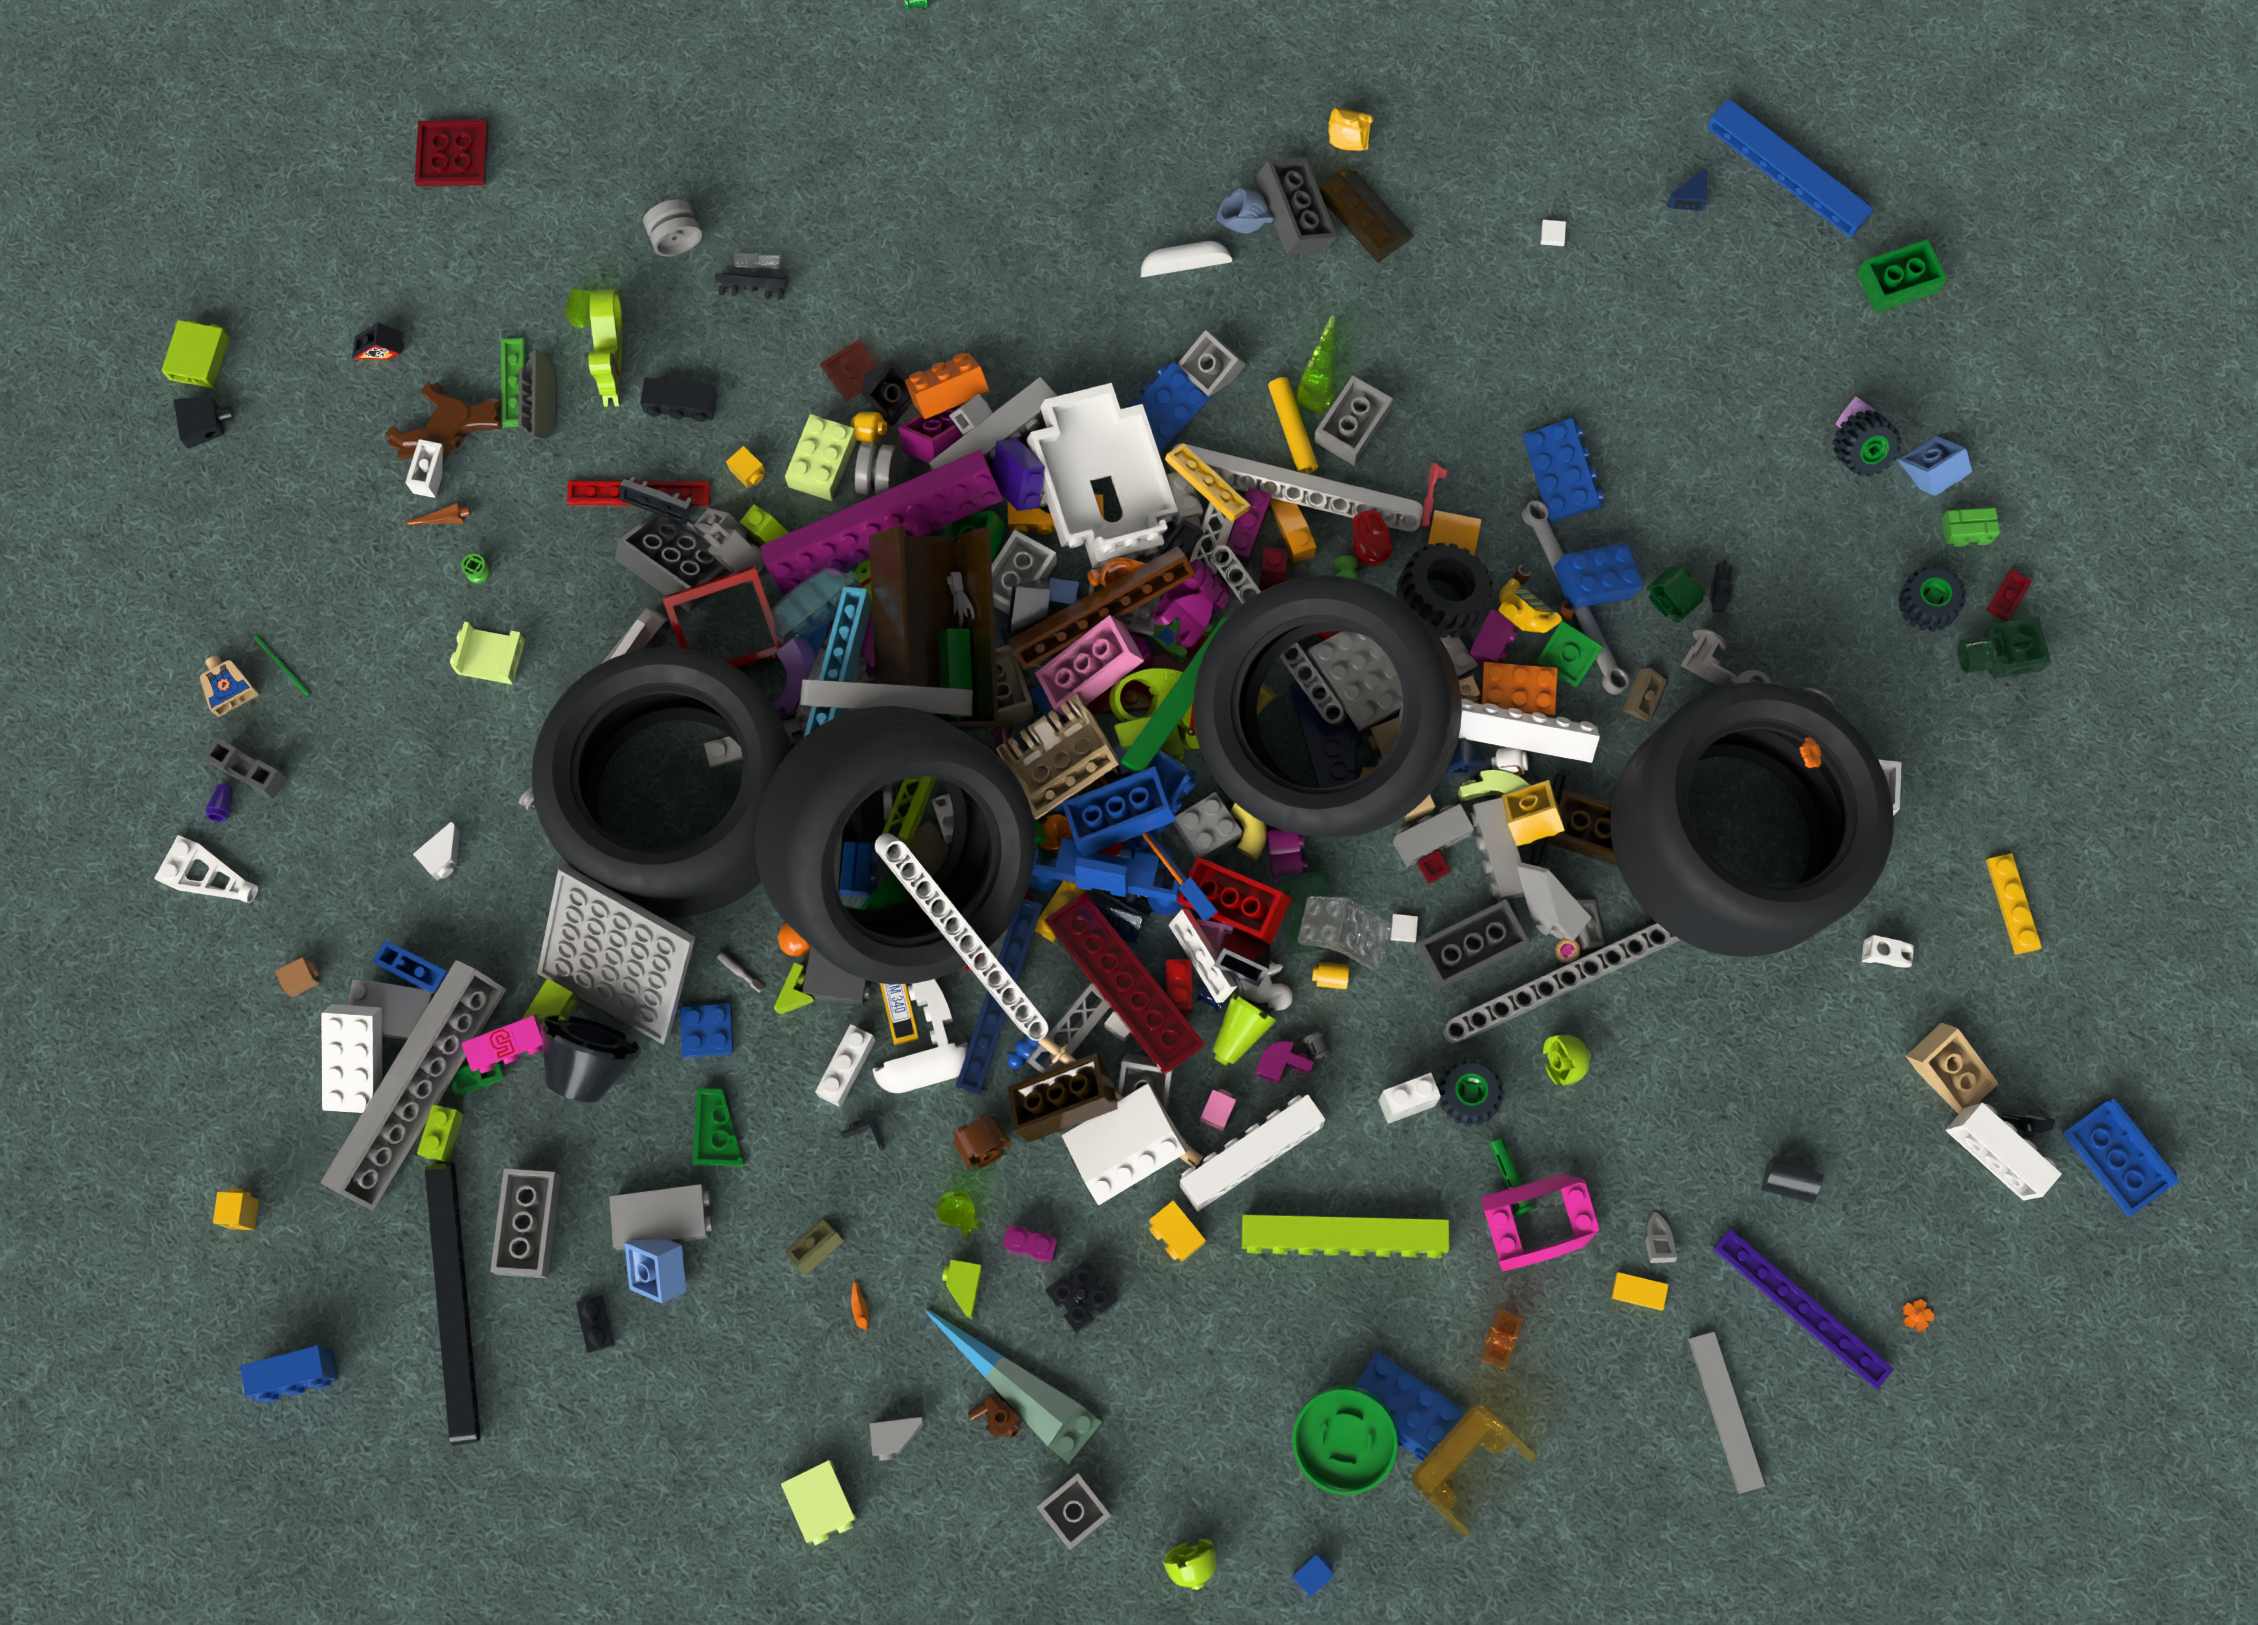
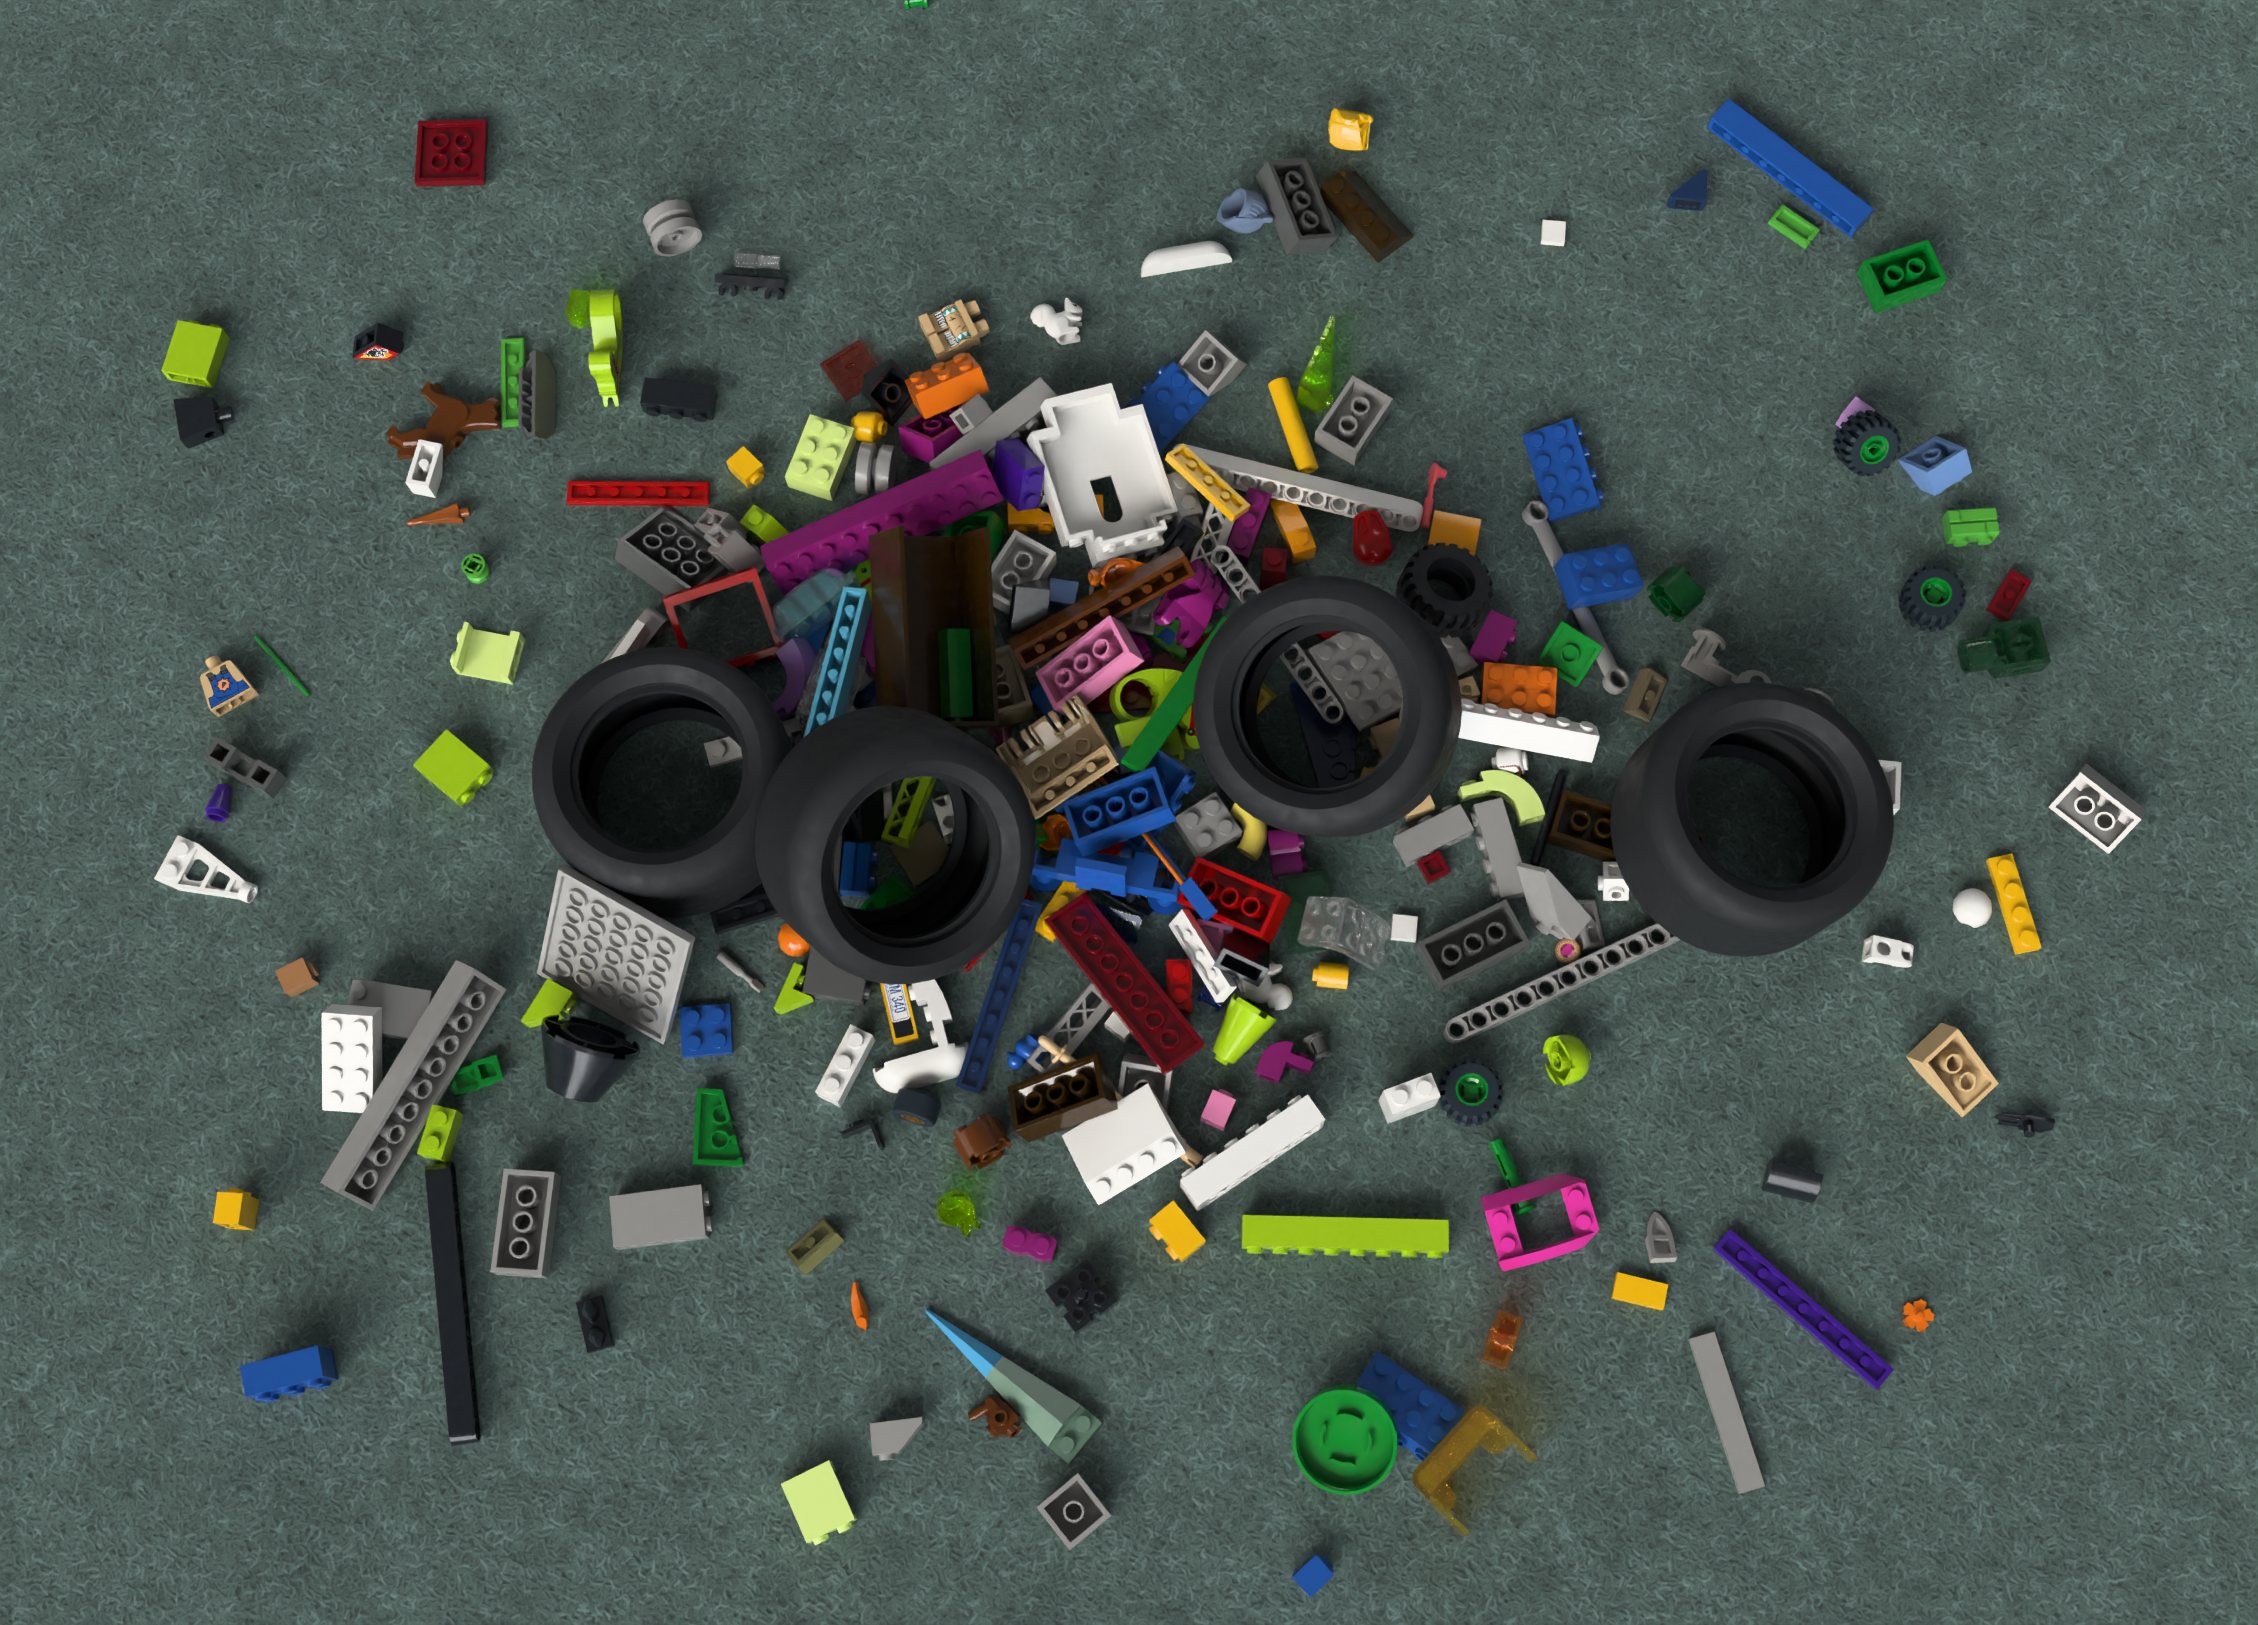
(409, 967): blue slope -> none
(440, 852): white slope -> none
(454, 768): none -> lime brick
(504, 1044): dark pink brick -> none
(528, 800): light grey bush -> none
(655, 500): black plate -> none
(655, 1268): medium blue slope -> none
(743, 913): none -> black plate
(865, 695): light grey beam -> none
(916, 1107): none -> black wheel
(952, 329): none -> tan hips
(956, 931): white beam -> none
(961, 602): light grey piece -> none
(963, 1283): lime slope -> none
(1059, 325): none -> white animal
(1192, 1564): lime cylinder -> none
(1347, 566): bright green wheel -> none
(1464, 759): dark blue slope -> none
(1527, 610): yellow torso -> none
(1532, 813): yellow slope -> none
(1612, 885): none -> white brick
(1721, 590): black piece -> none
(1794, 226): none -> bright green tile
(1811, 753): orange plant -> none
(1972, 907): none -> white hair
(2004, 1151): white brick -> none
(2097, 808): none -> light grey slope
(2121, 1156): blue bracket -> none

